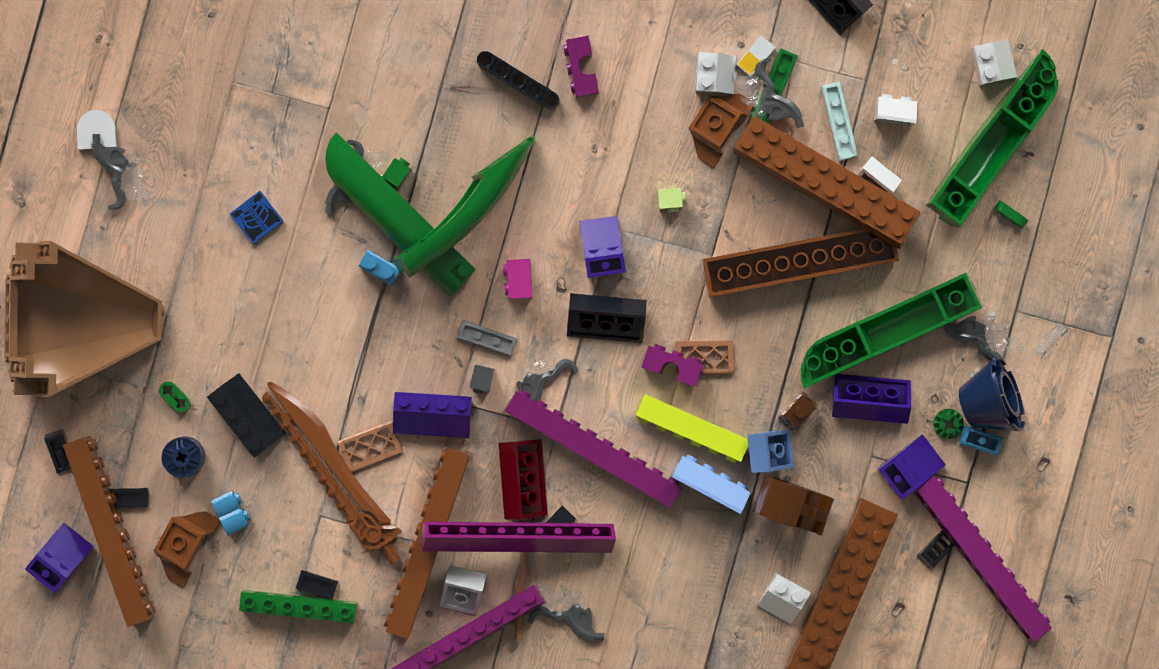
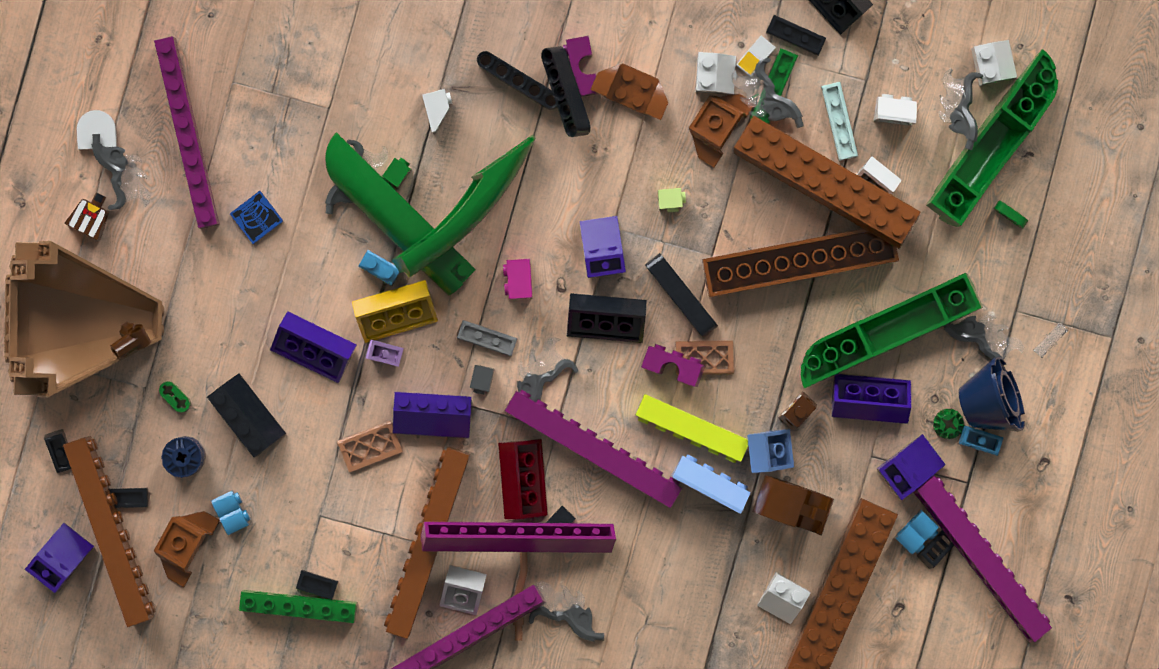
(89, 217): none -> torso
(133, 338): none -> reddish brown piece
(186, 132): none -> magenta brick
(313, 347): none -> dark purple slope
(364, 525): dark orange piece -> none
(384, 353): none -> lavender slope
(394, 311): none -> yellow slope
(437, 107): none -> white slope
(565, 91): none -> black beam
(632, 89): none -> dark orange piece
(681, 295): none -> black beam
(796, 35): none -> black tile
(917, 532): none -> dark azure brick
(957, 105): none -> dark grey piece

